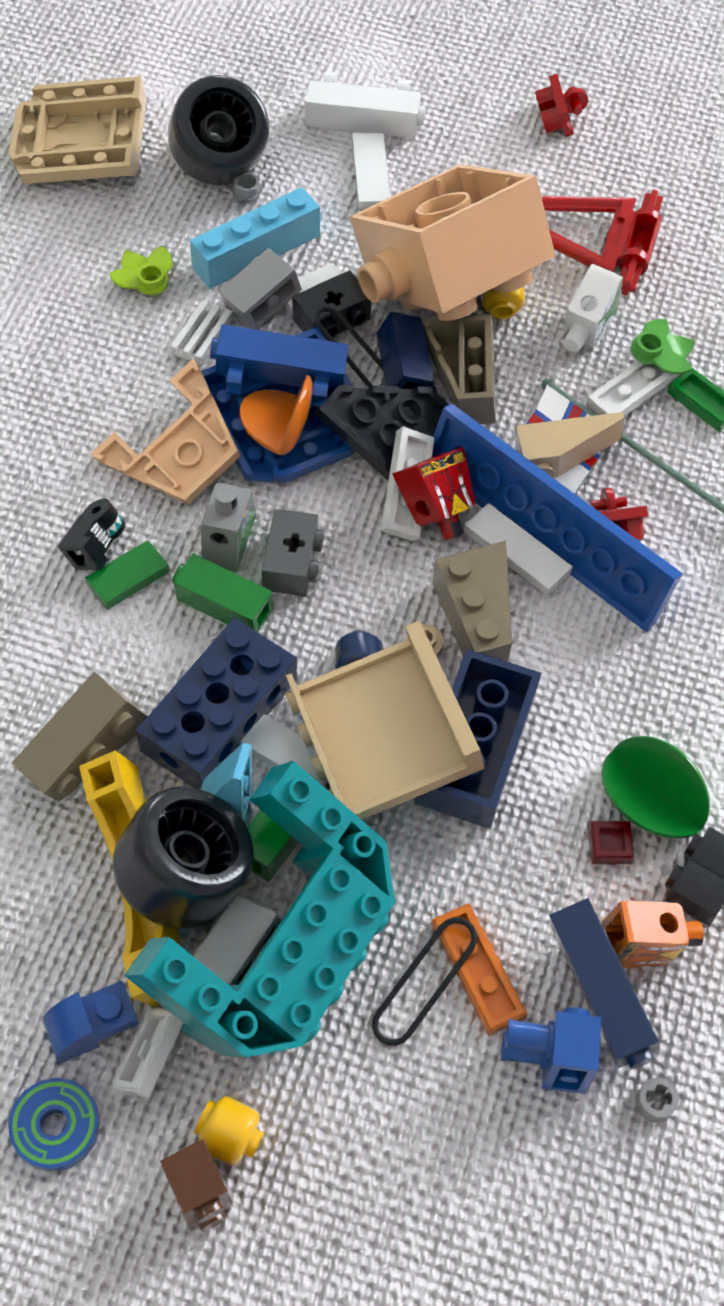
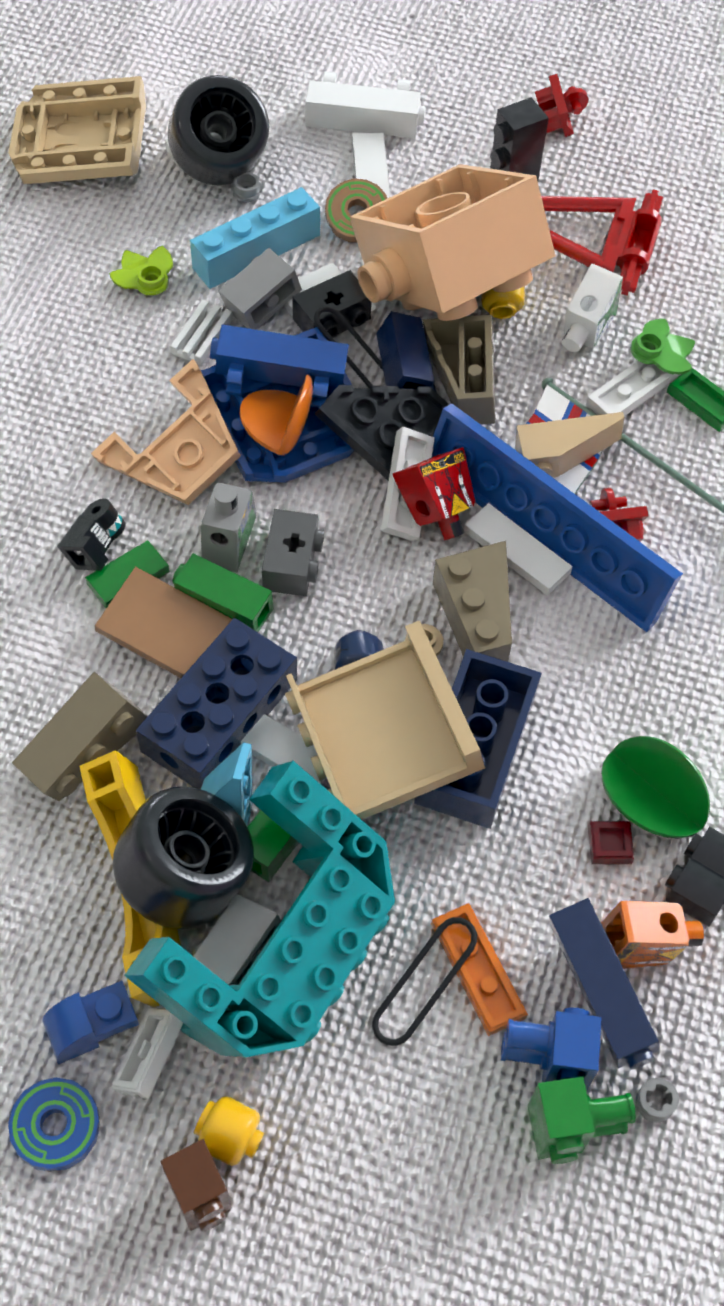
(160, 622): none -> medium nougat tile
(343, 197): none -> medium nougat tile
(519, 138): none -> black brick
(567, 1118): none -> green brick

